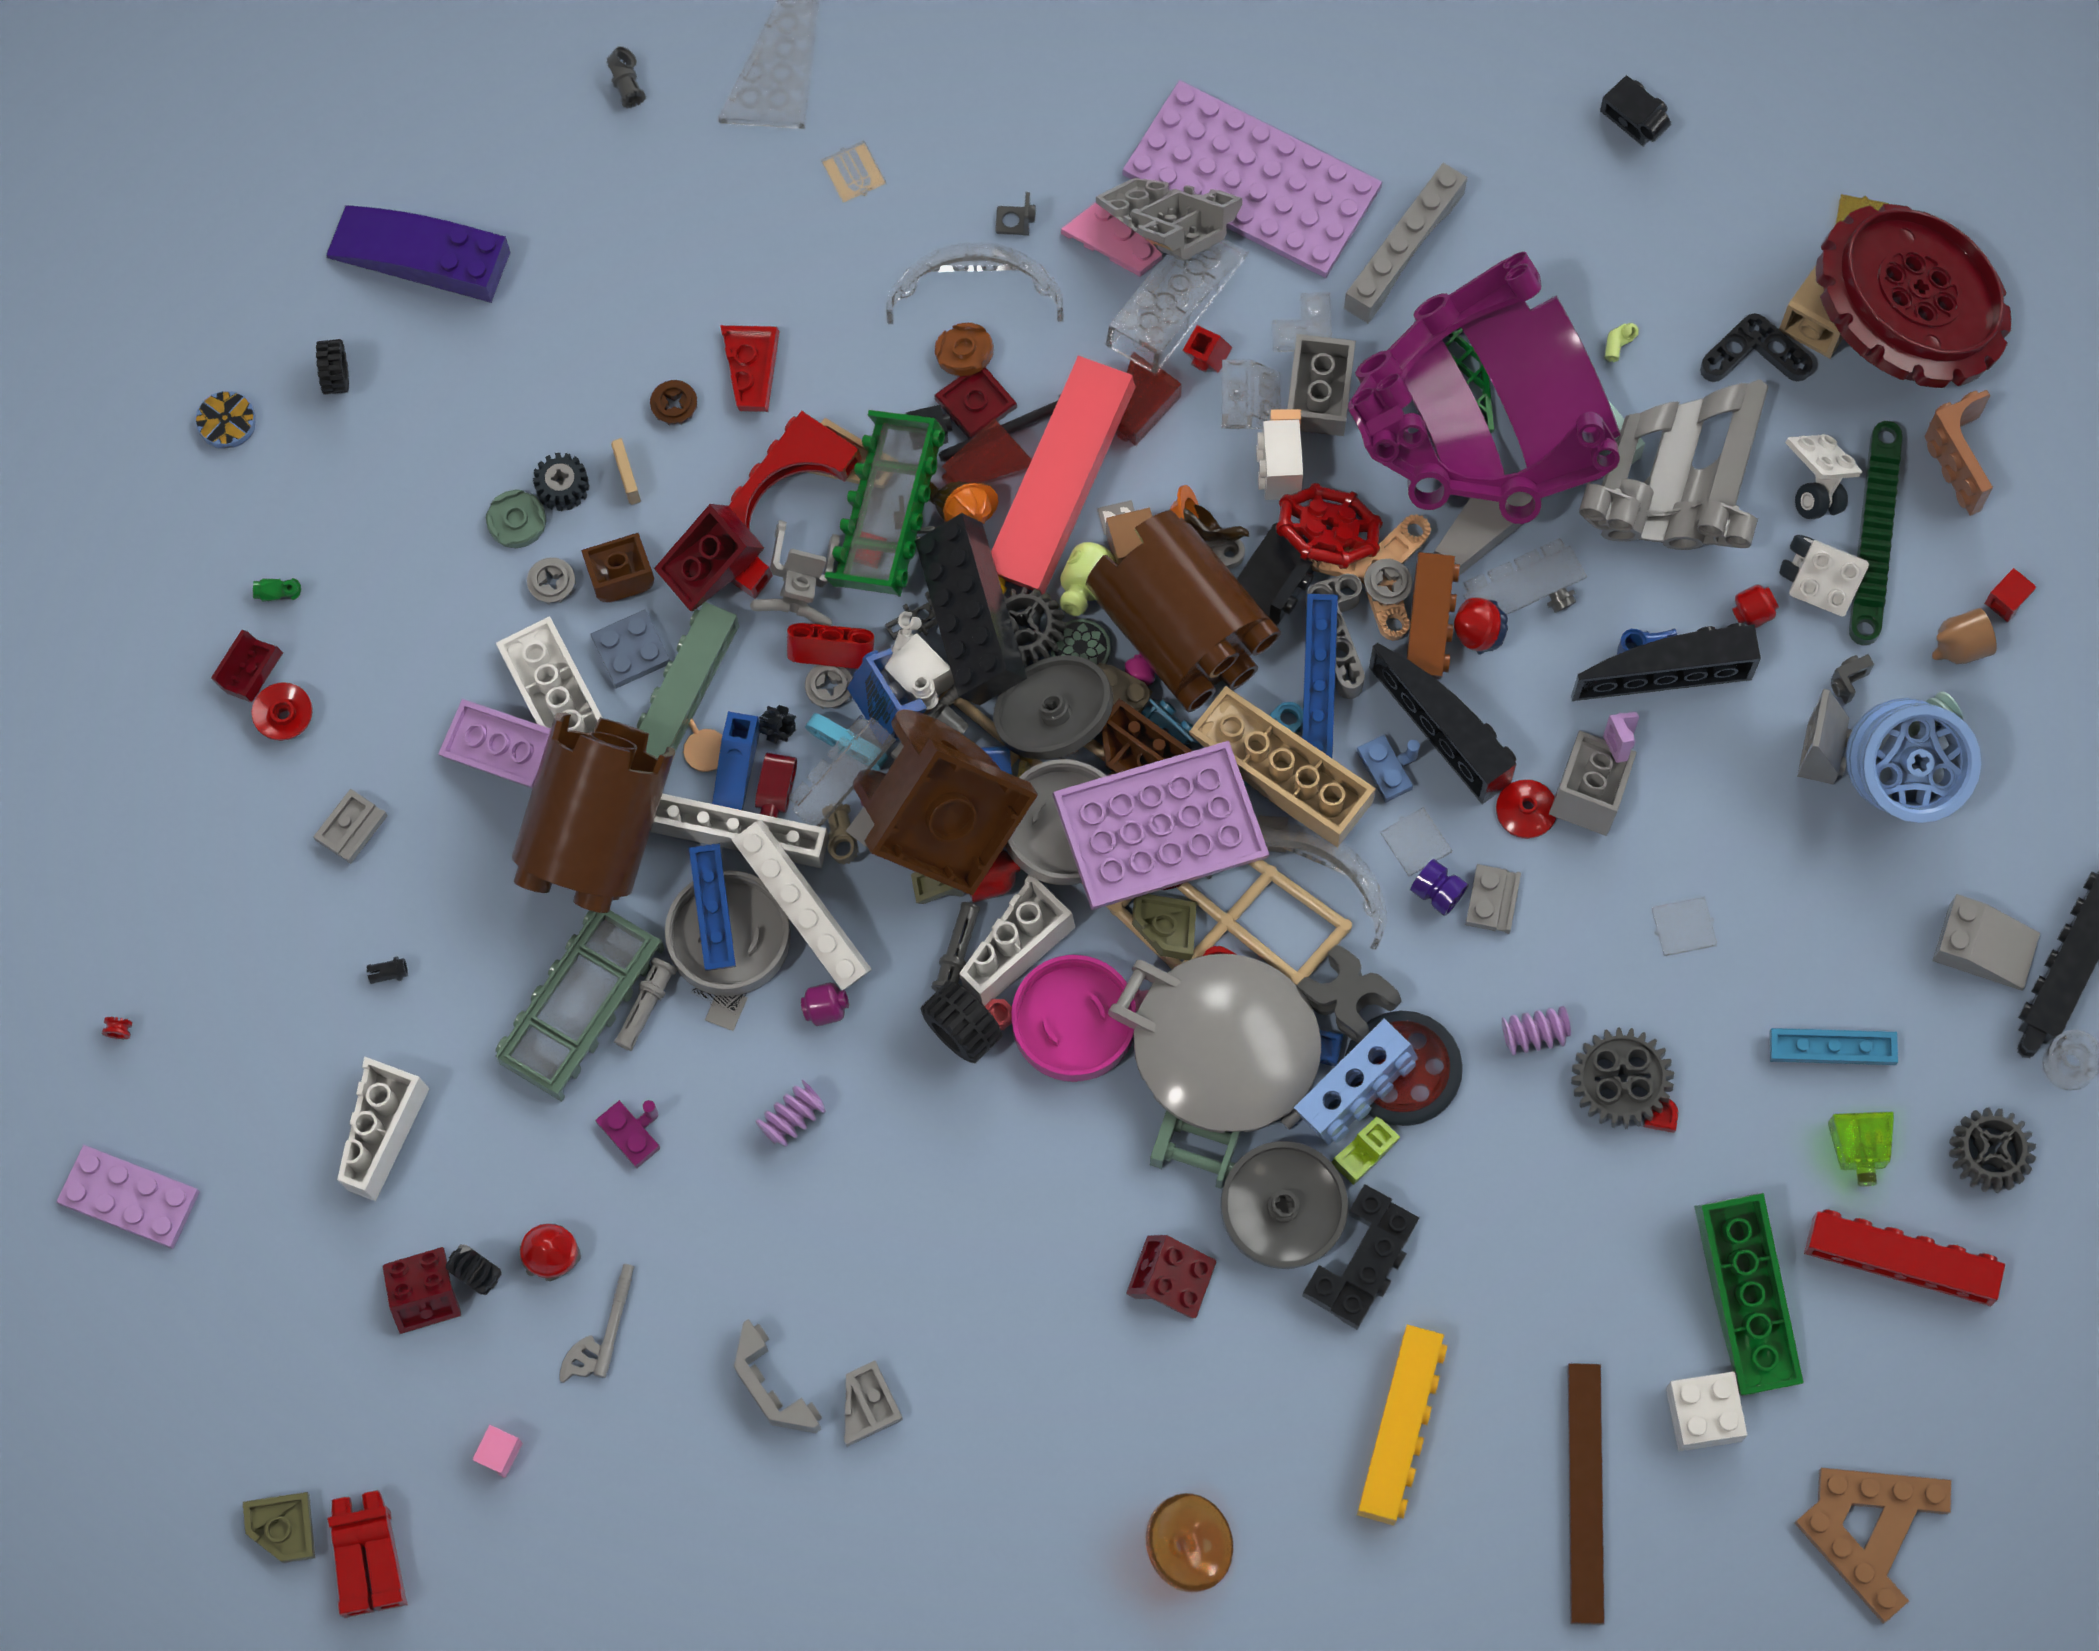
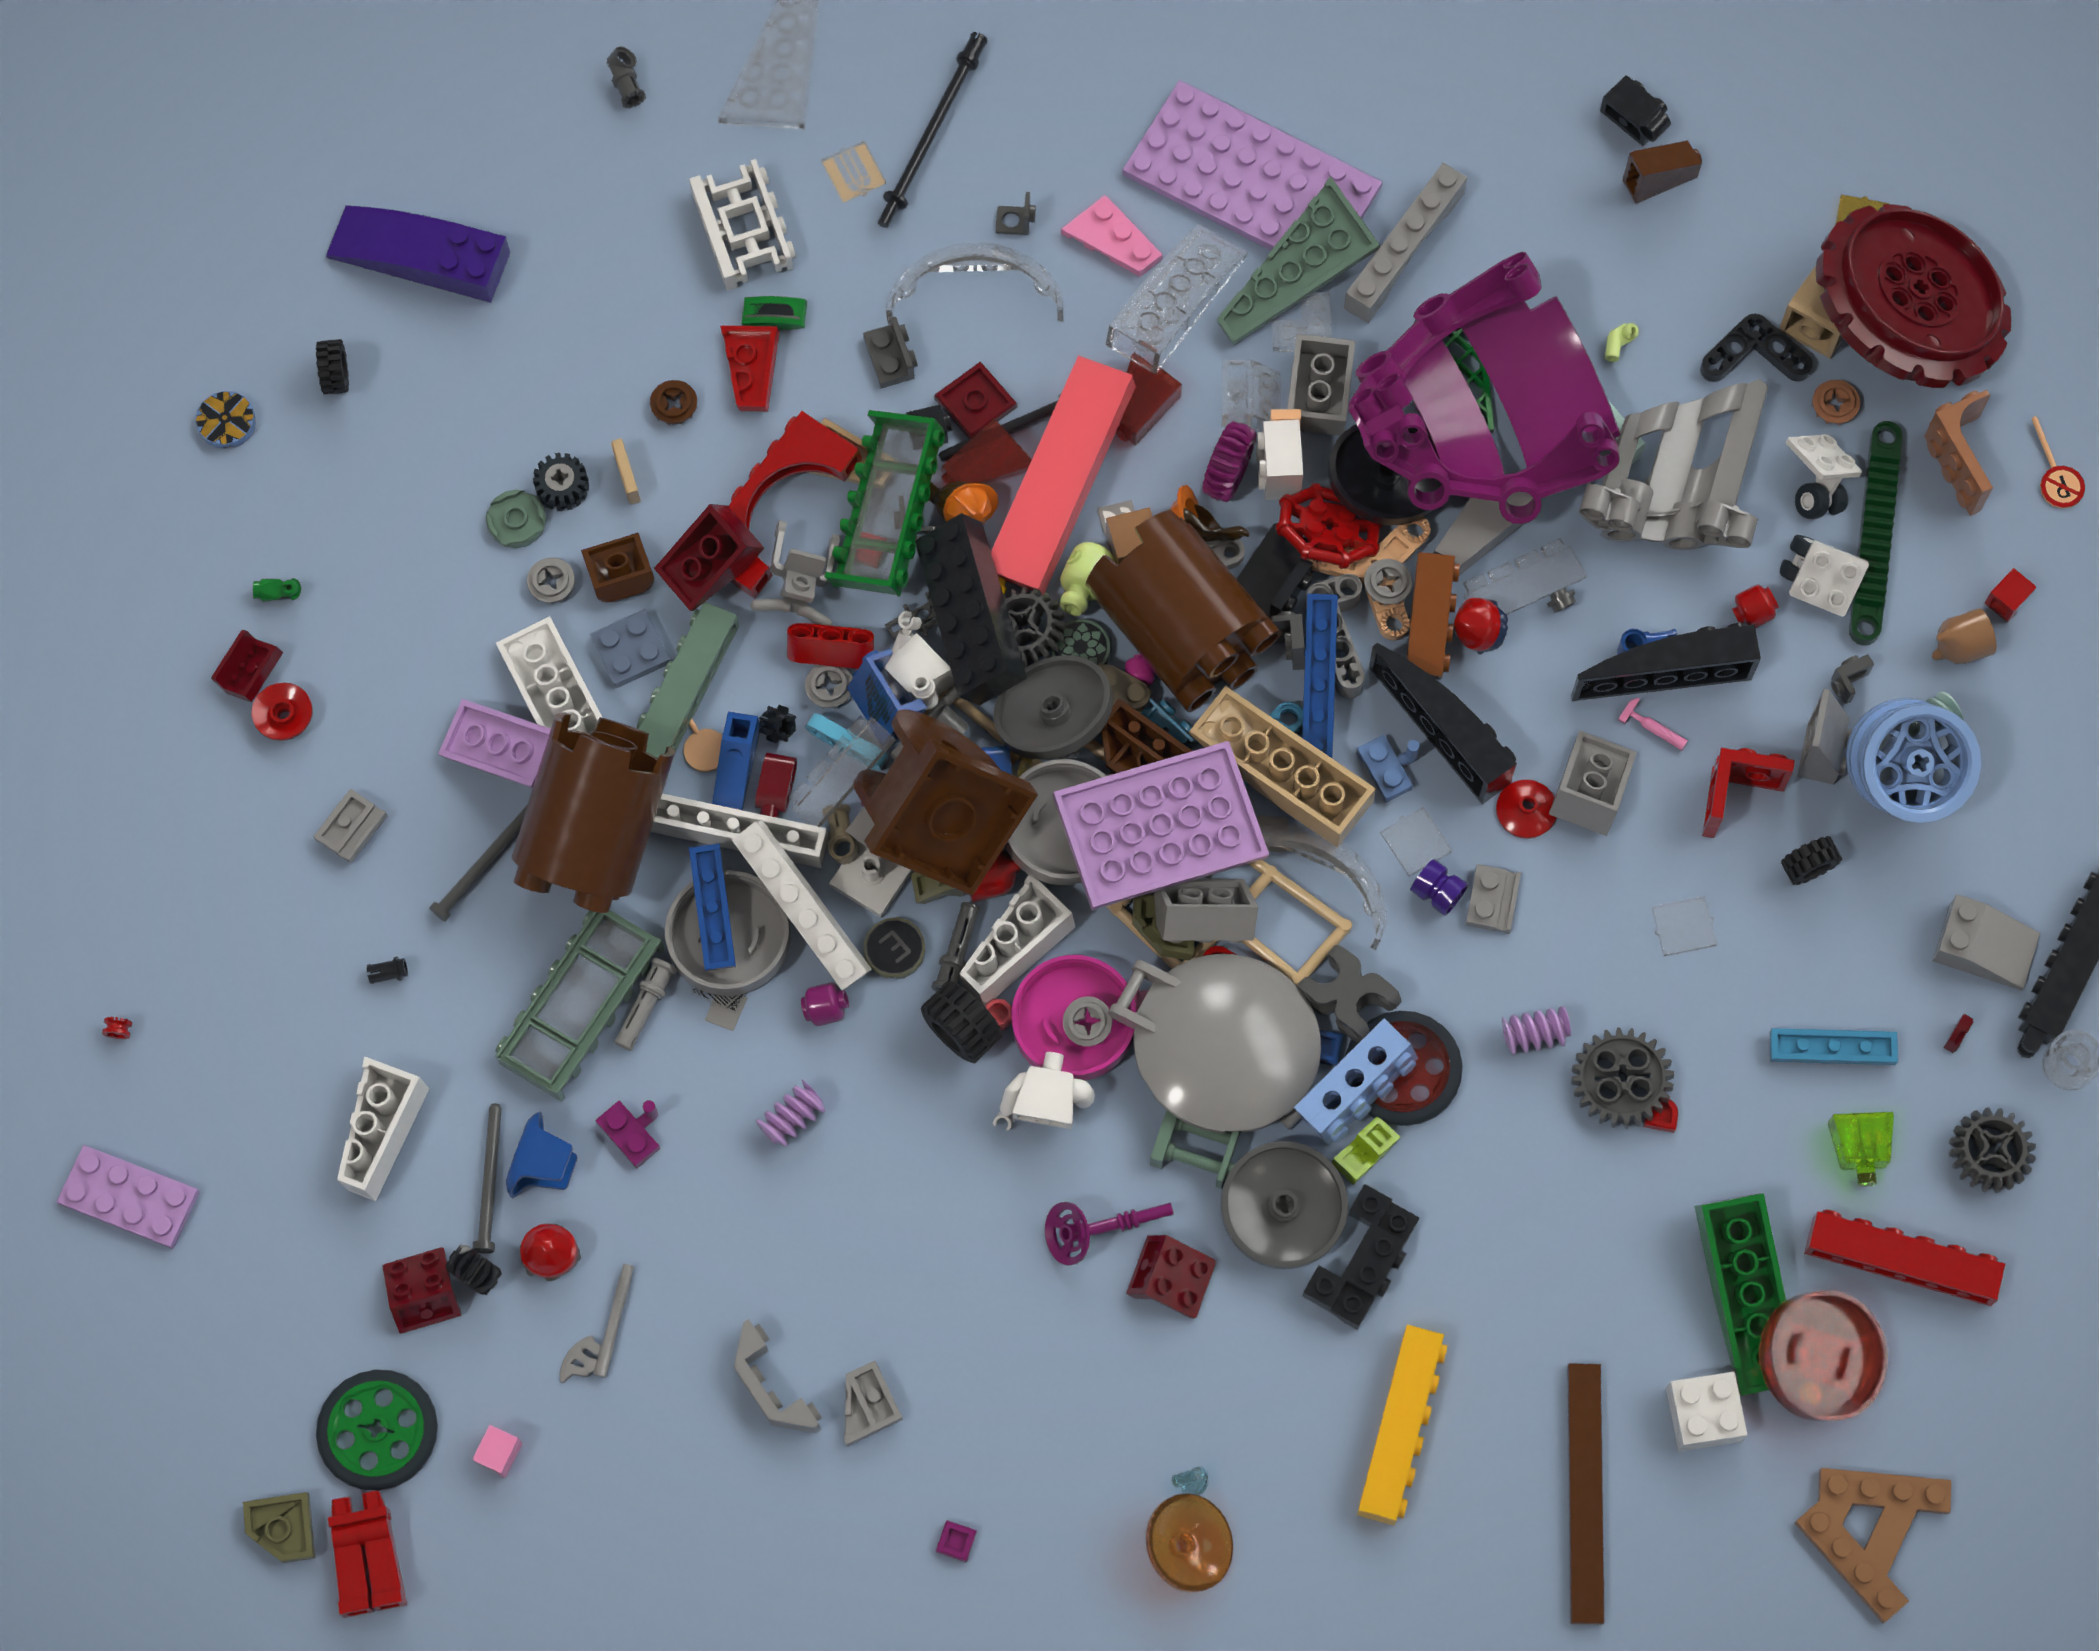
(389, 1471): none -> wedge
(441, 909): none -> dark grey bar
(484, 1243): none -> dark grey bar
(540, 1160): none -> blue piece
(720, 230): none -> white fence
(778, 311): none -> green slope
(870, 881): none -> white tile
(890, 354): none -> dark grey bracket
(894, 948): none -> black tile
(956, 1541): none -> magenta tile
(964, 349): dark orange tile -> none
(967, 61): none -> black bar
(1045, 1095): none -> white torso
(1076, 1012): none -> light grey gear
(1081, 1232): none -> magenta dish
(1172, 219): light grey wedge -> none
(1192, 1481): none -> clear light blue plate
(1206, 349): red brick -> none
(1206, 911): none -> light grey slope
(1229, 461): none -> magenta gear
(1292, 635): none -> dark grey bracket
(1307, 257): none -> sand green wing
(1370, 487): none -> black dish
(1620, 734): lavender bracket -> none
(1652, 725): none -> bright pink piece
(1660, 169): none -> reddish brown slope
(1742, 768): none -> red bracket
(1811, 860): none -> black tyre
(1824, 1355): none -> clear red piece
(1843, 393): none -> nougat gear
(1958, 1033): none -> dark red tile
(2061, 484): none -> piece

